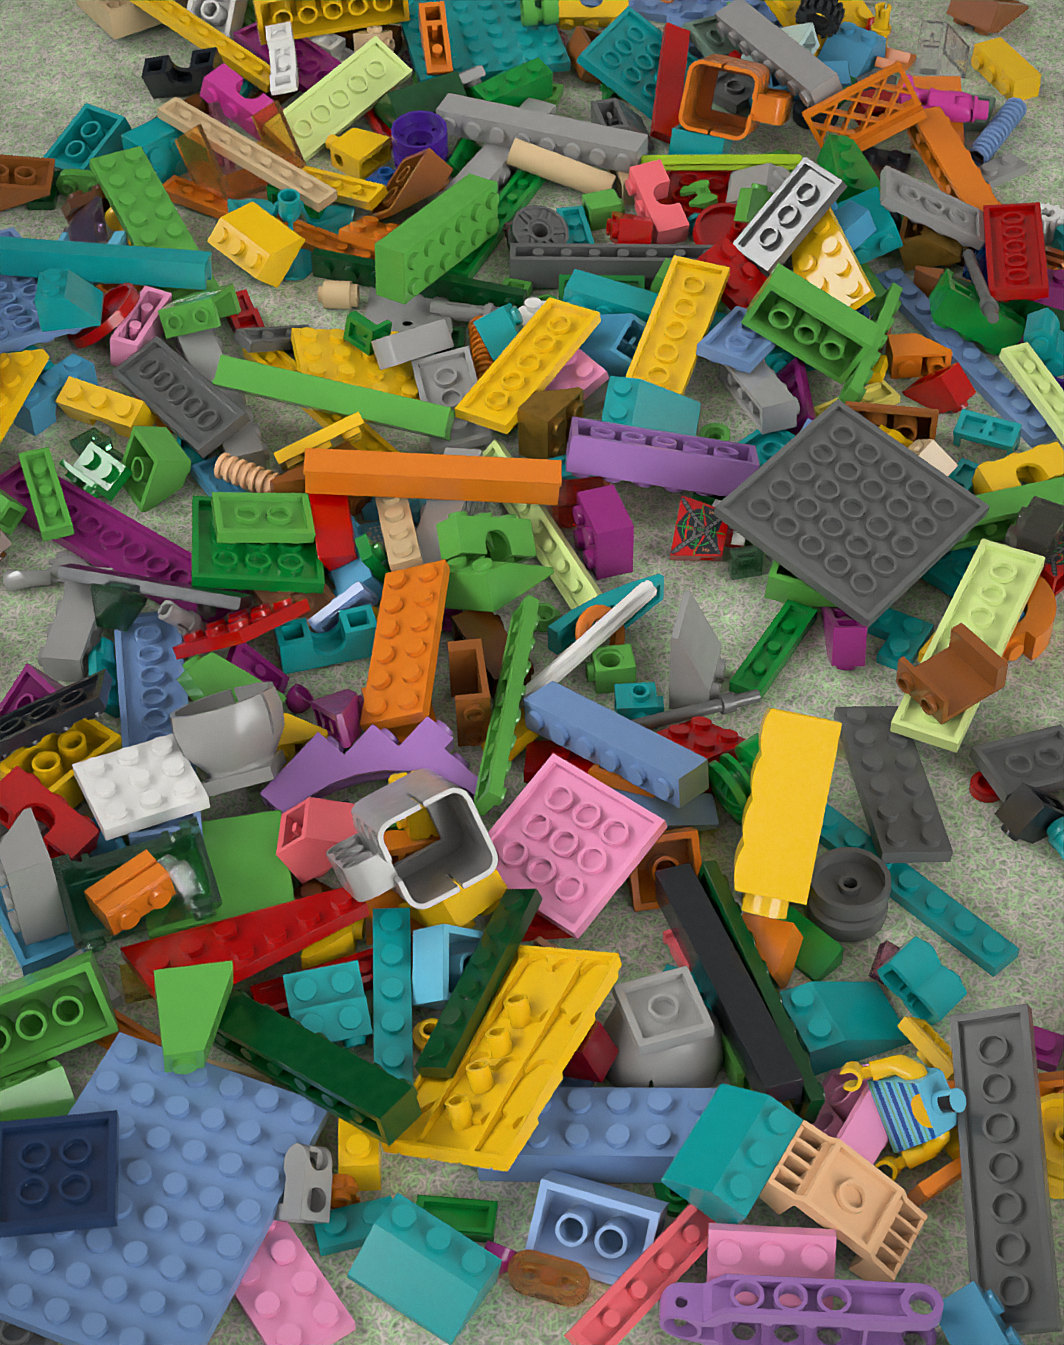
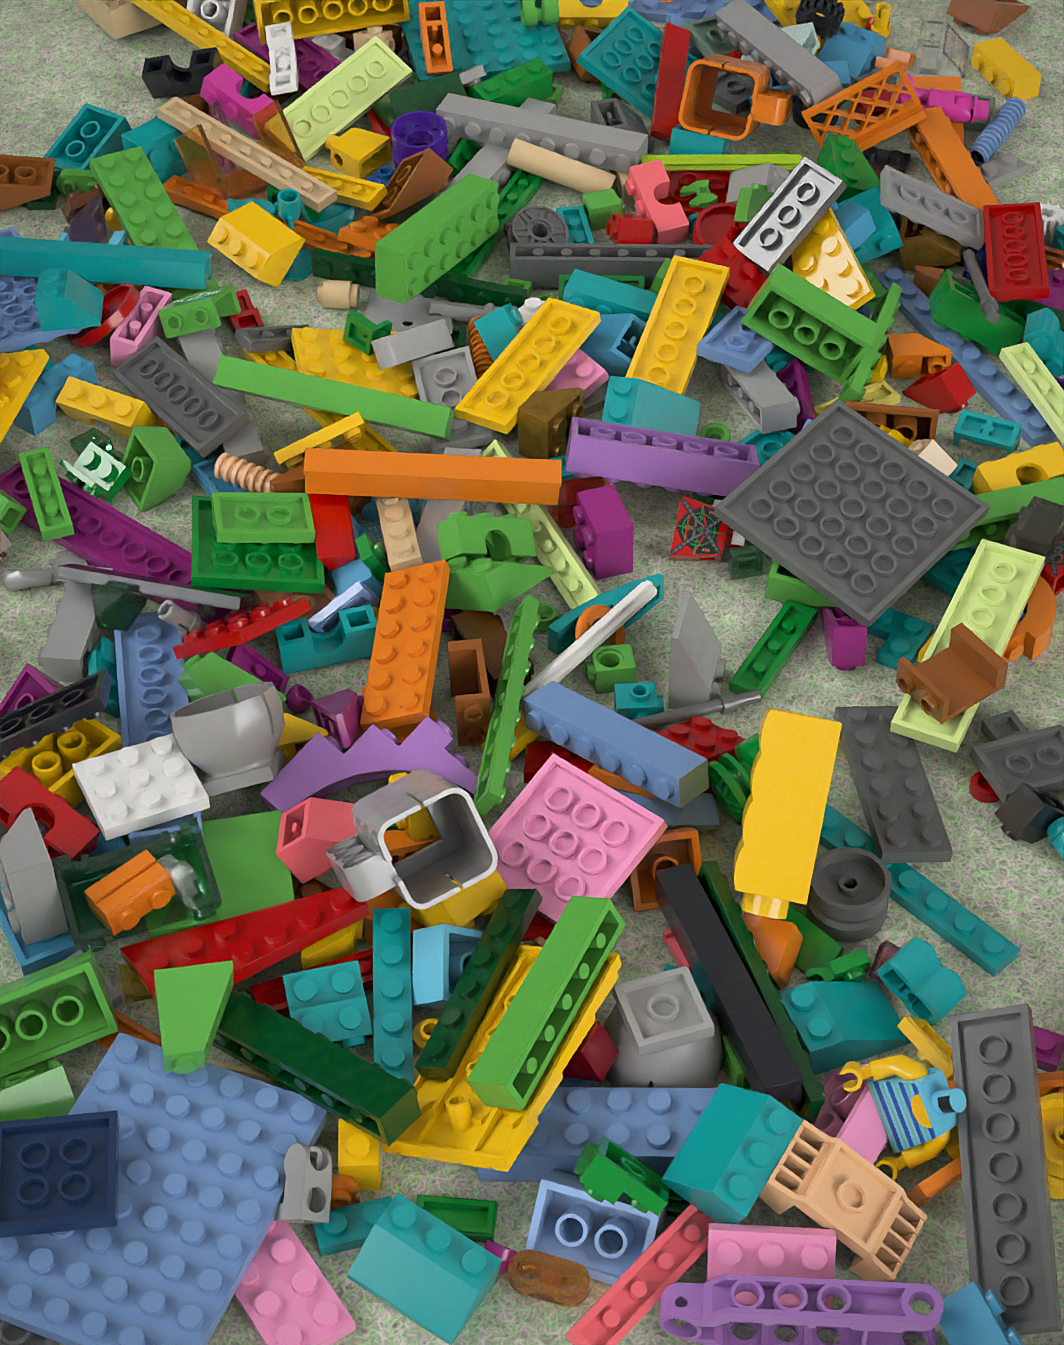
(546, 1003): none -> bright green brick
(611, 1170): none -> green plate
(845, 968): none -> green plate
(1002, 726): none -> dark grey plate

